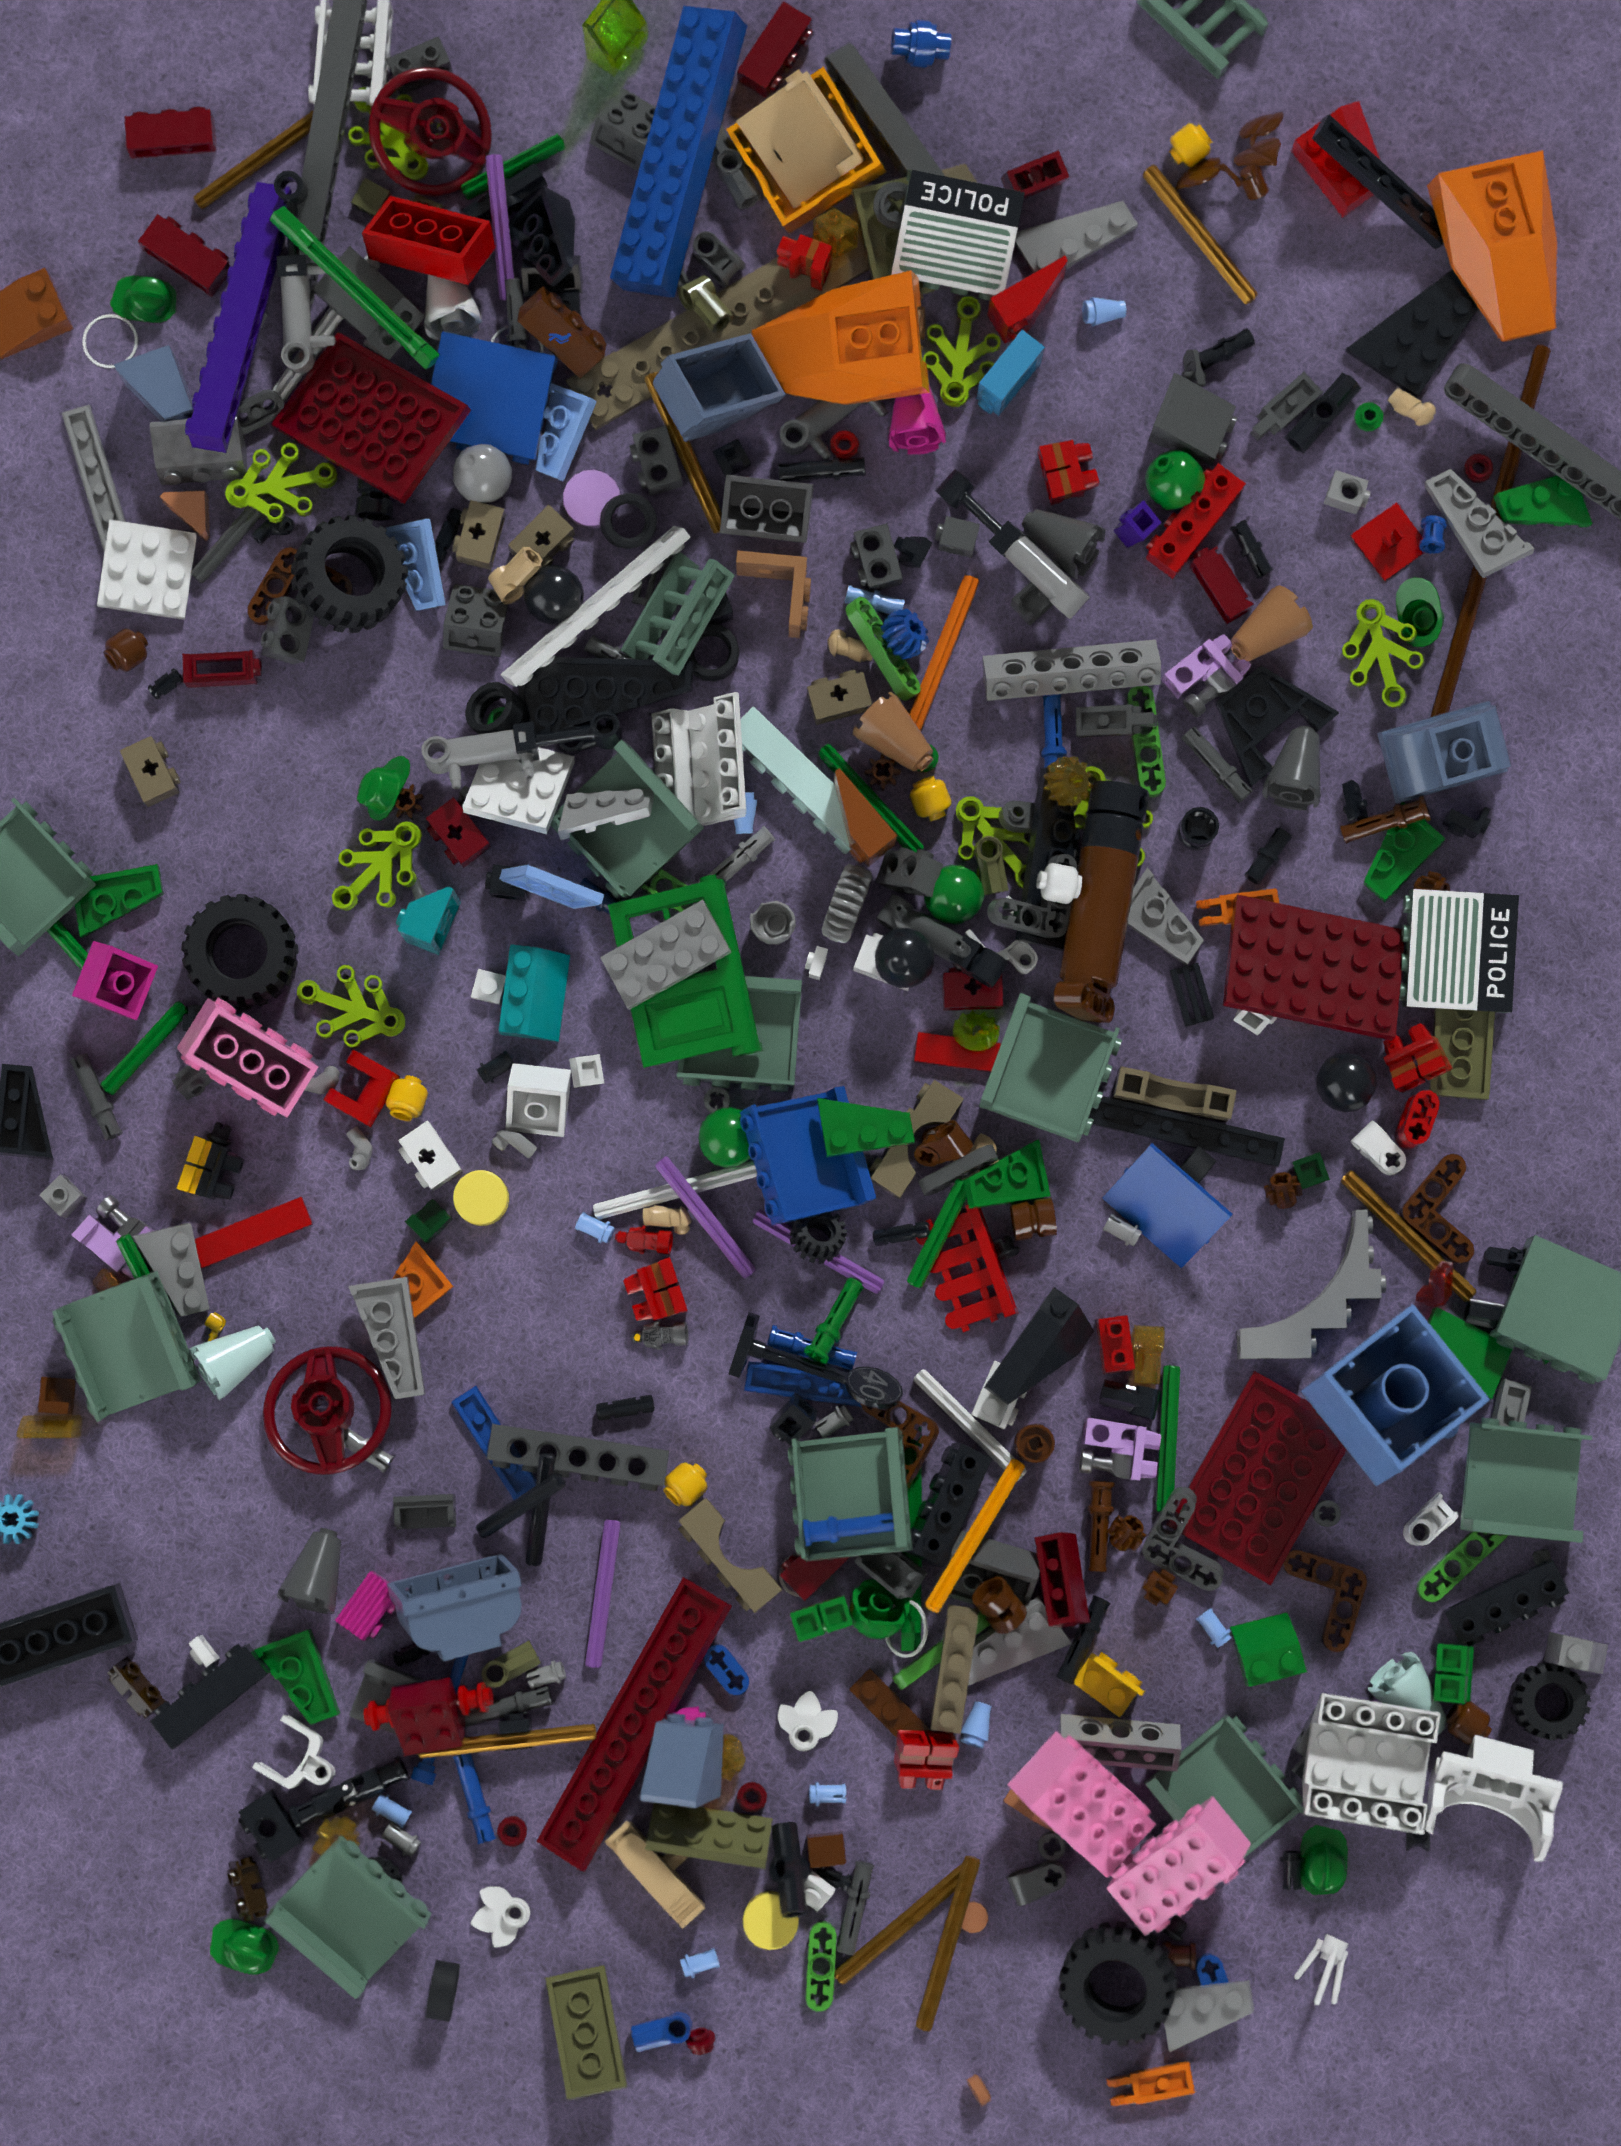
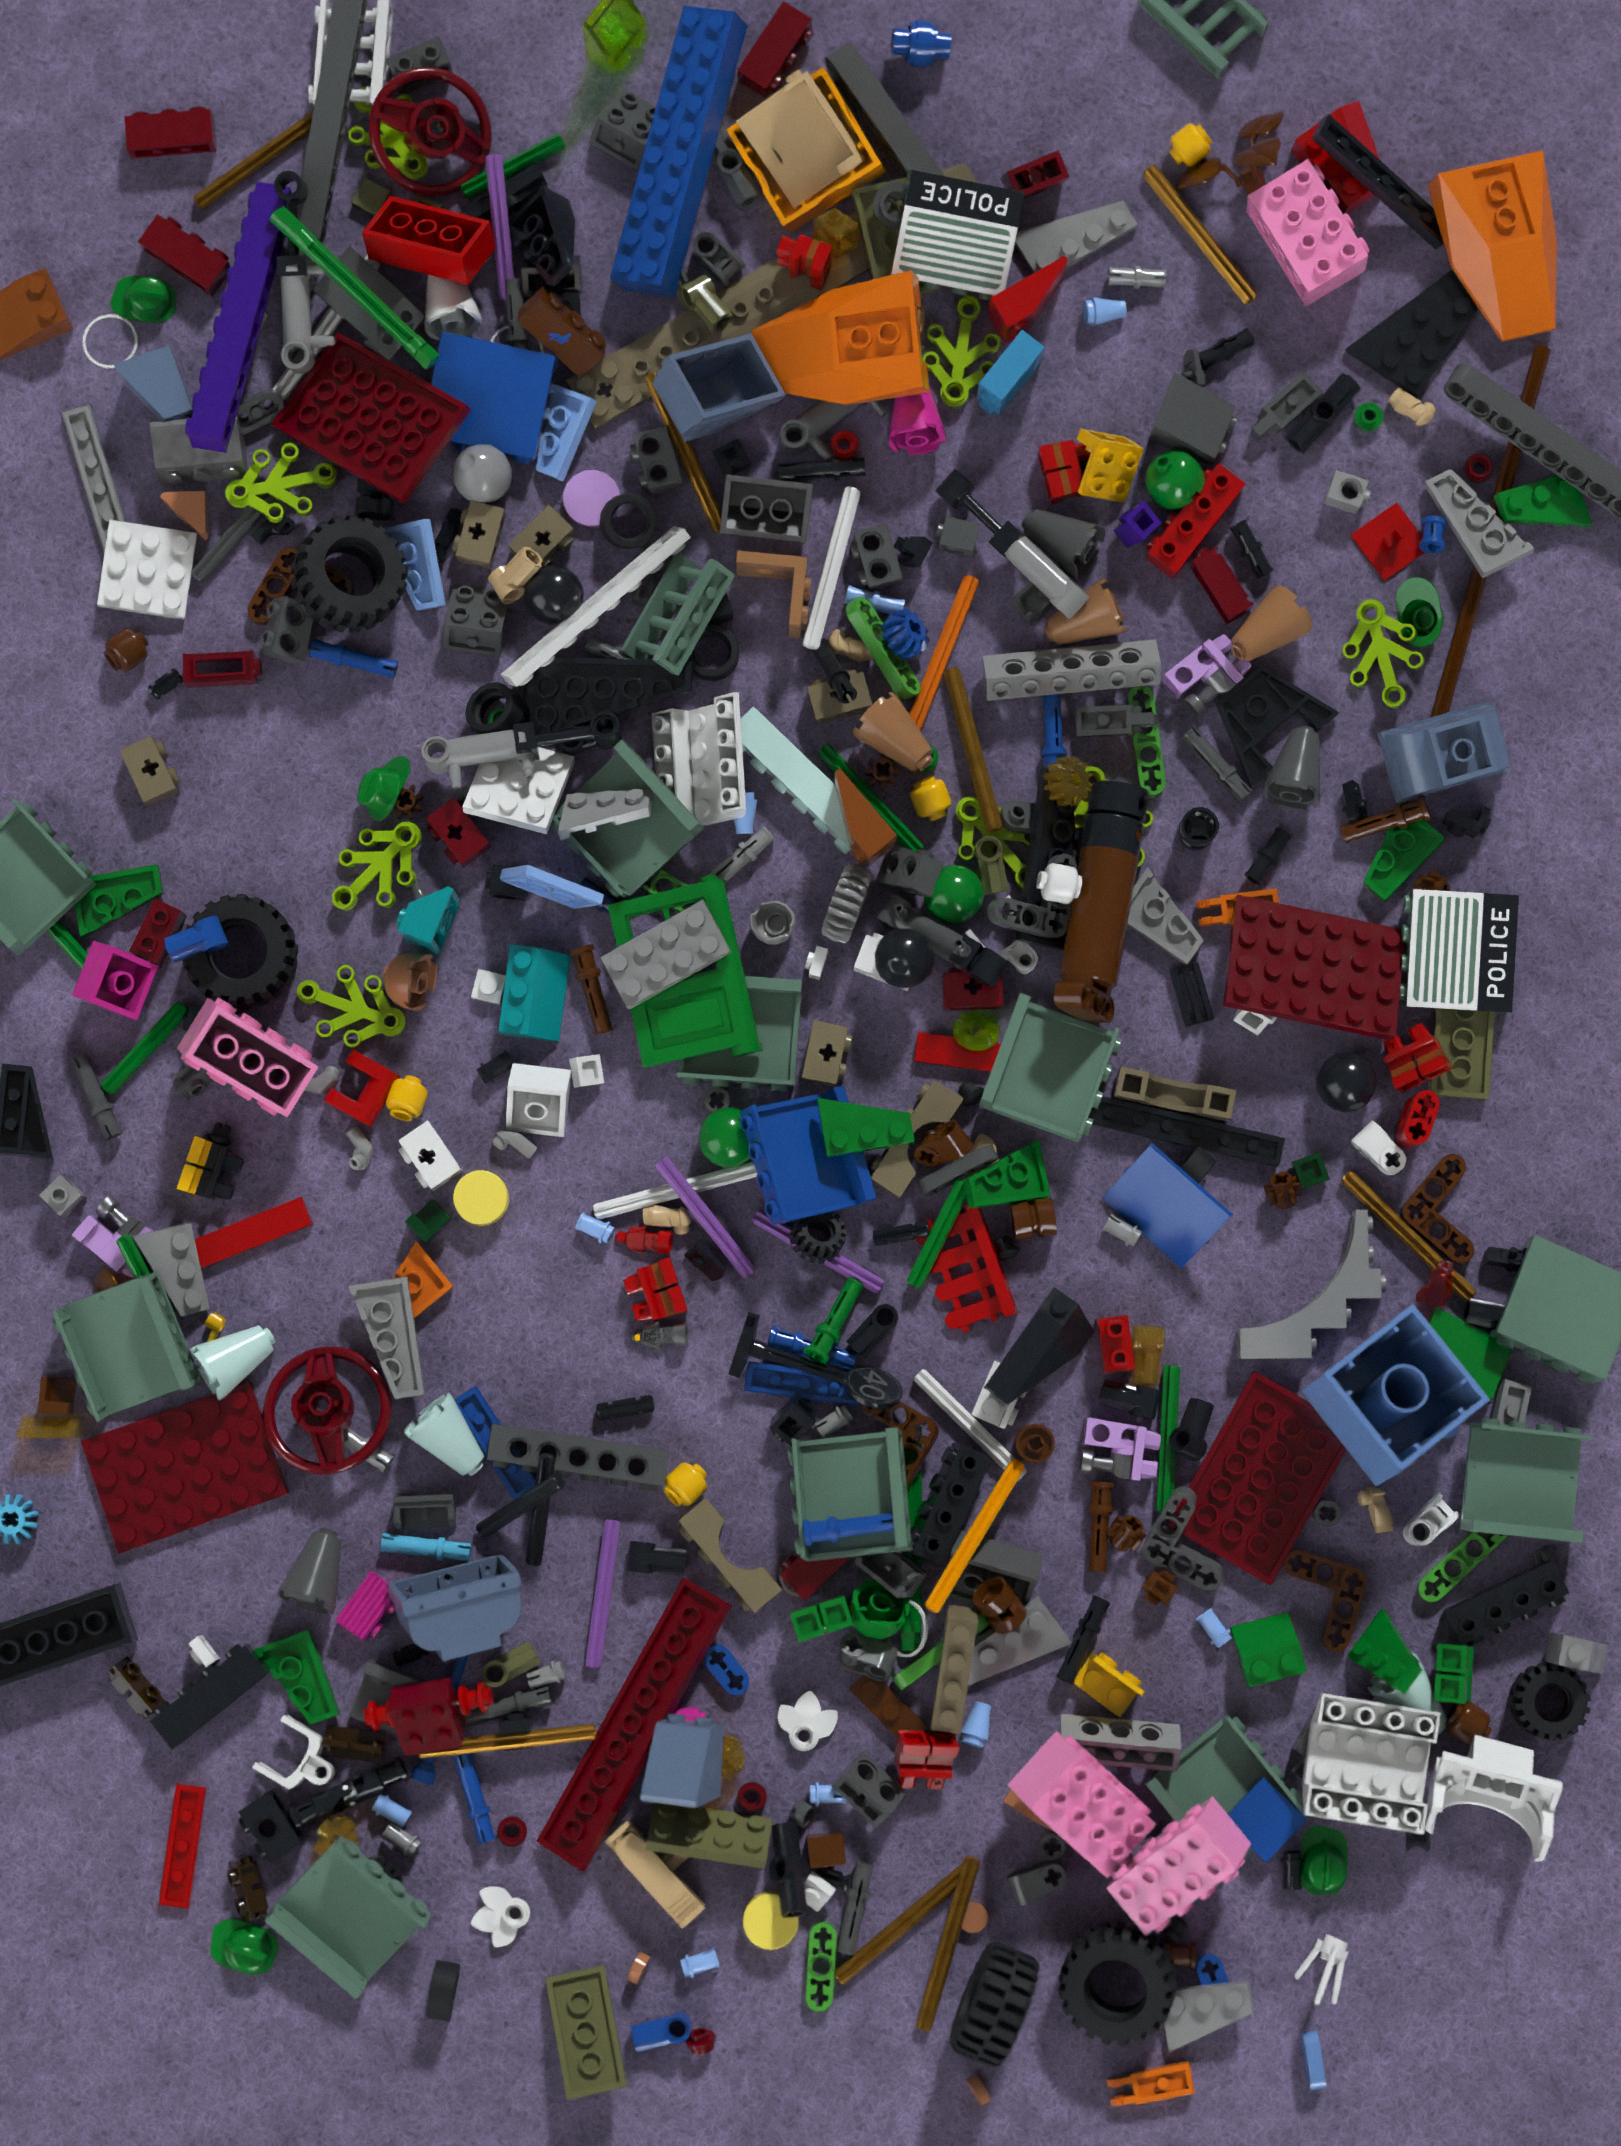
(158, 924): none -> dark red brick
(182, 1845): none -> red tile
(184, 1467): none -> dark red plate
(203, 937): none -> blue piece
(353, 658): none -> blue pin
(353, 1744): none -> dark brown hinge
(409, 978): none -> nougat cylinder
(420, 1546): none -> medium azure pin
(447, 1436): none -> light aqua cone
(588, 975): none -> reddish brown pin
(638, 1968): none -> nougat tile
(652, 1558): none -> black piece
(703, 1259): none -> black piece
(803, 1814): none -> dark grey hinge
(823, 1036): none -> dark tan brick
(831, 568): none -> white axle
(837, 677): none -> black pin
(868, 1656): none -> dark grey piece
(869, 1789): none -> dark grey brick
(871, 1332): none -> black piece
(970, 1093): none -> black piece
(973, 749): none -> pearl gold axle
(994, 2004): none -> black tyre
(1062, 1579): dark red brick -> none
(1094, 620): none -> medium nougat cone
(1110, 465): none -> yellow bracket
(1136, 277): none -> light grey pin
(1189, 1437): none -> black piece
(1266, 1818): none -> blue tile
(1308, 232): none -> bright pink brick
(1313, 2060): none -> medium blue beam
(1379, 1511): none -> tan arm
(1385, 1654): none -> green wing

